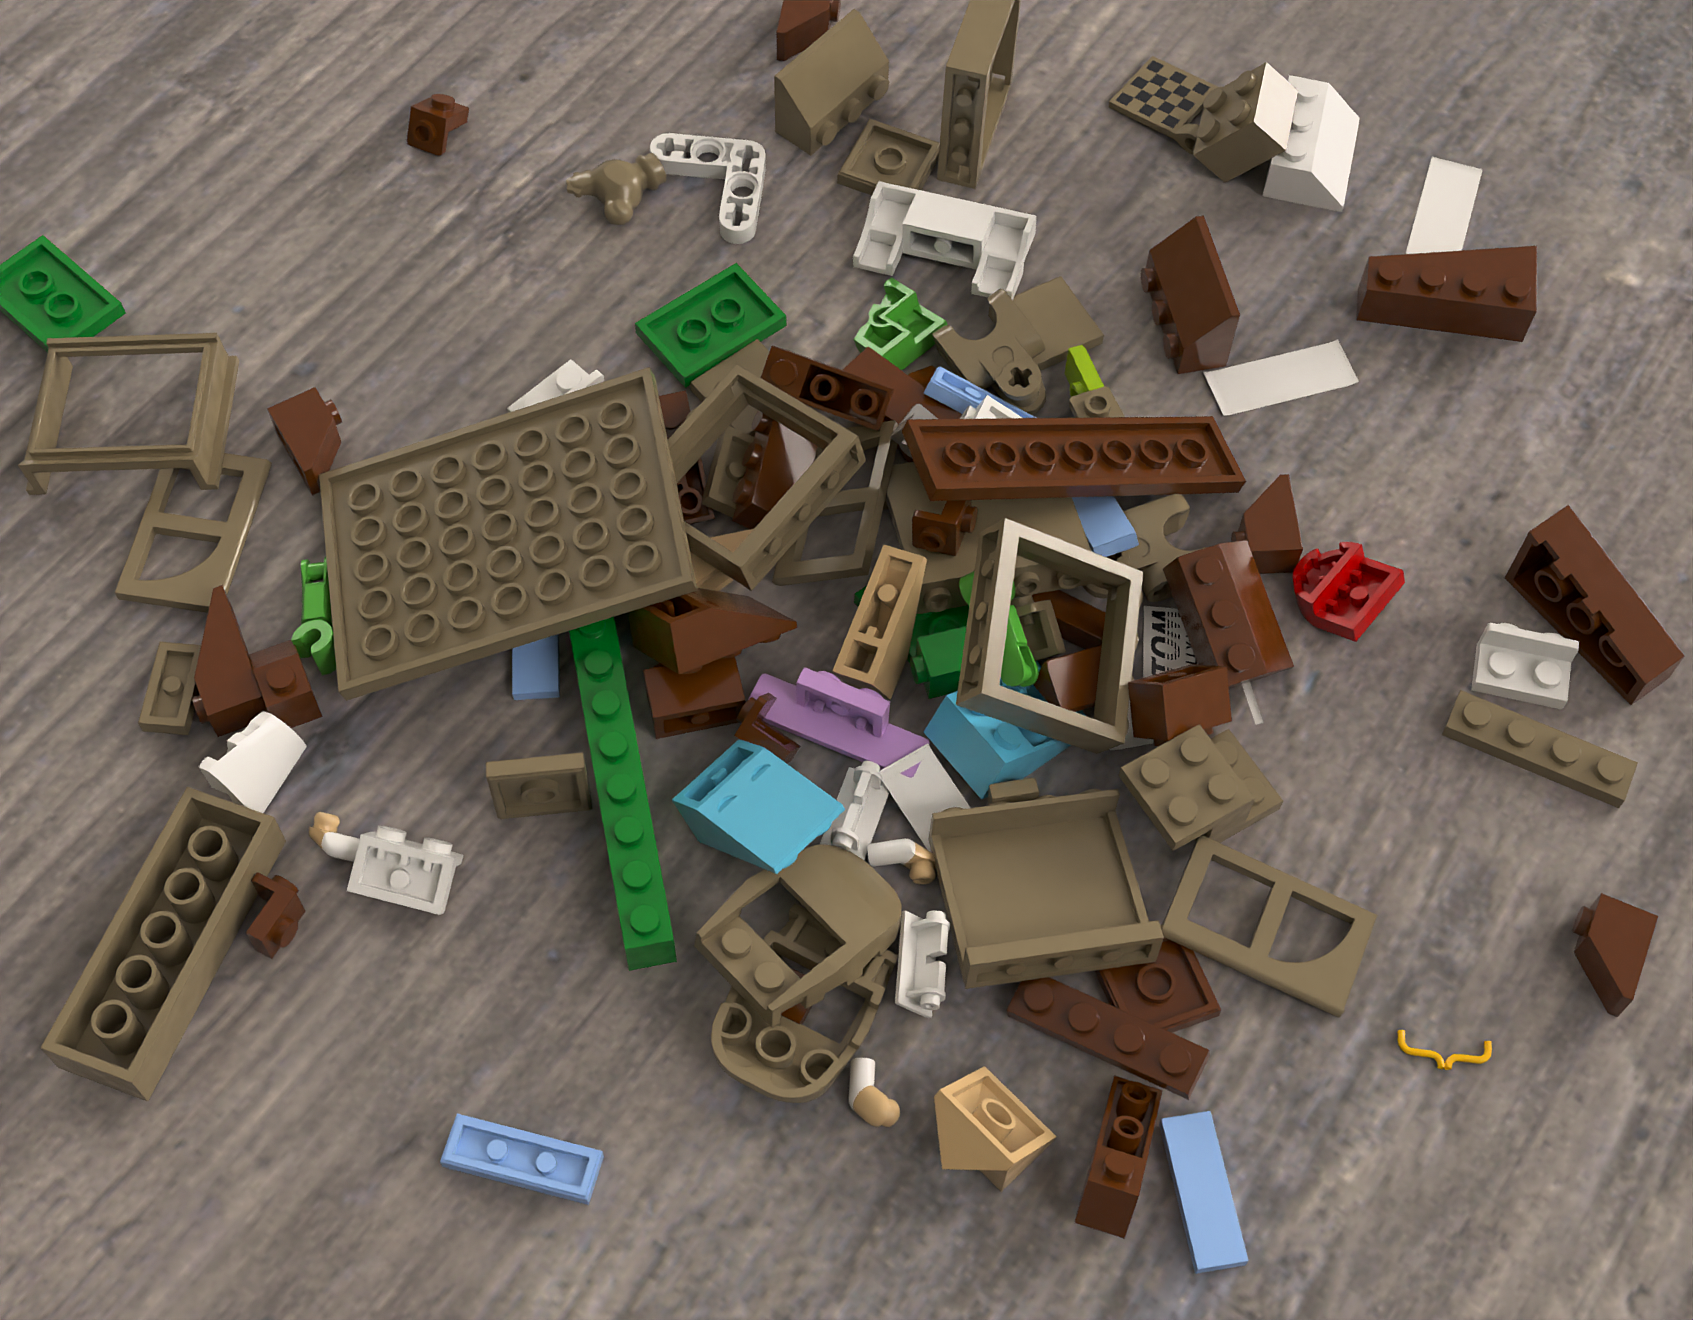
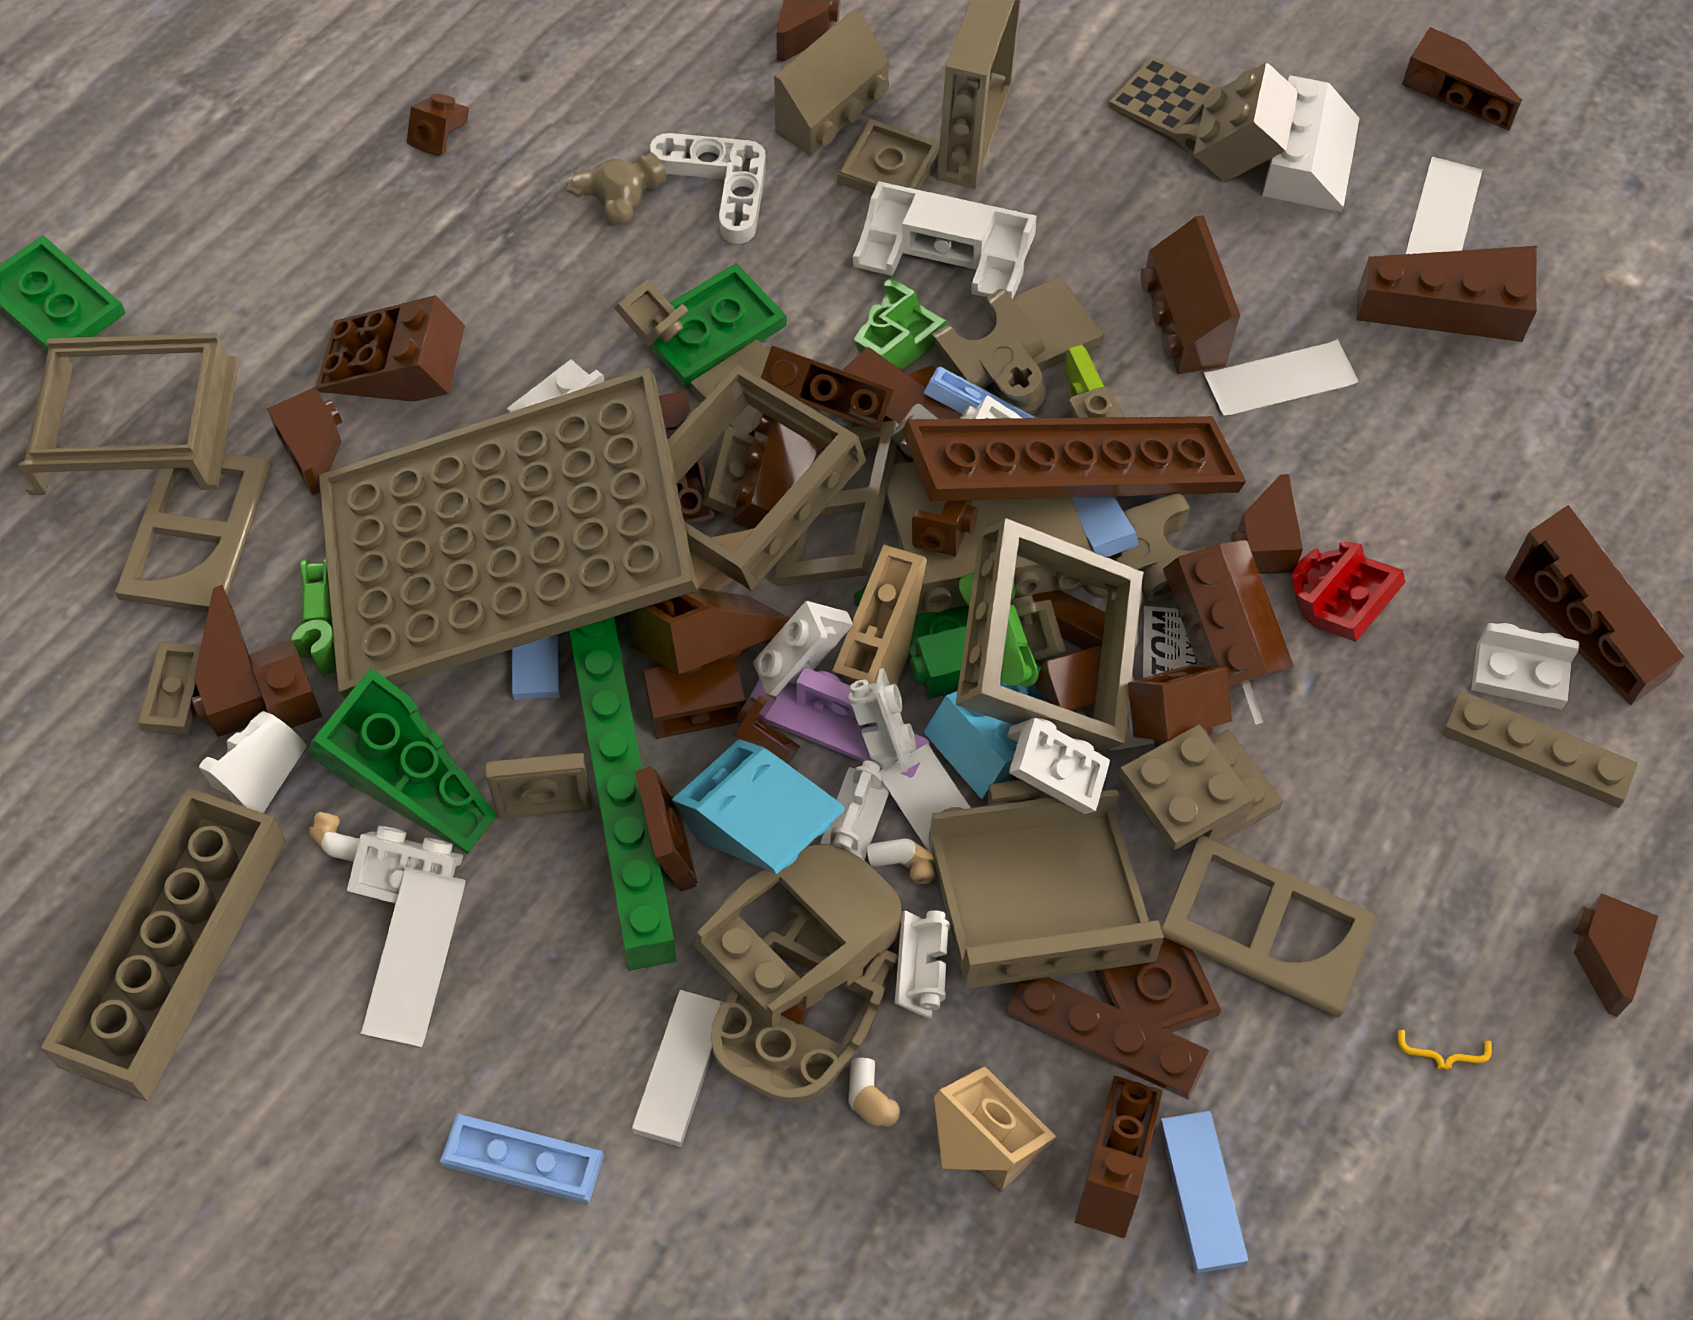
(279, 917): reddish brown bracket -> none
(393, 352): none -> reddish brown slope
(394, 757): none -> green wedge
(413, 957): none -> white sticker
(651, 314): none -> dark tan bracket
(666, 829): none -> reddish brown tile
(678, 1070): none -> white tile
(800, 644): none -> white bracket
(882, 704): none -> white hinge
(1058, 764): none -> white bracket
(1461, 78): none -> reddish brown slope

